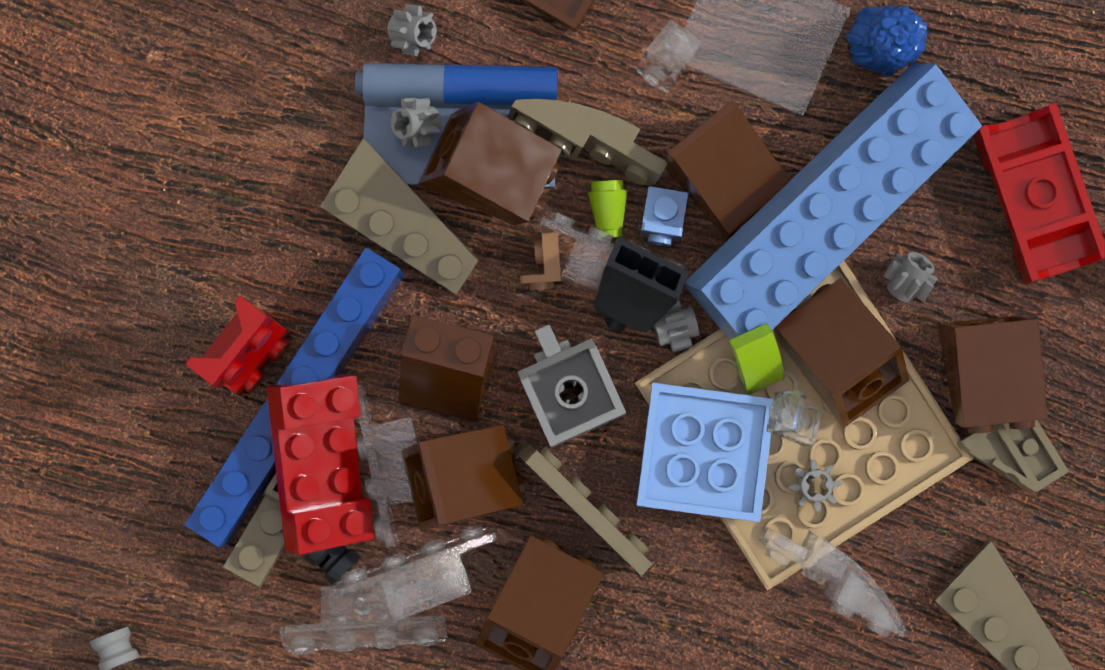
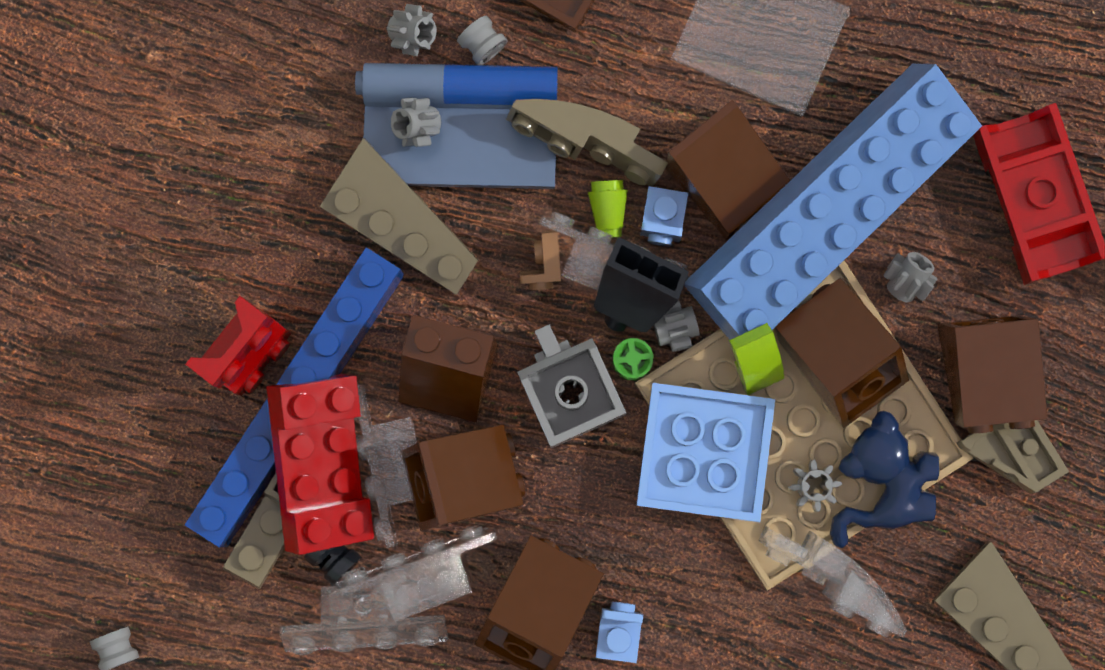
(482, 40): none -> light grey wheel
(491, 165): reddish brown slope -> none
(575, 495): dark tan wing -> none
(619, 632): none -> light blue bracket
(632, 352): none -> bright green wheel
(668, 56): clear bracket -> none
(794, 417): clear bracket -> none
(883, 458): none -> dark blue animal
(886, 38): blue hair -> none

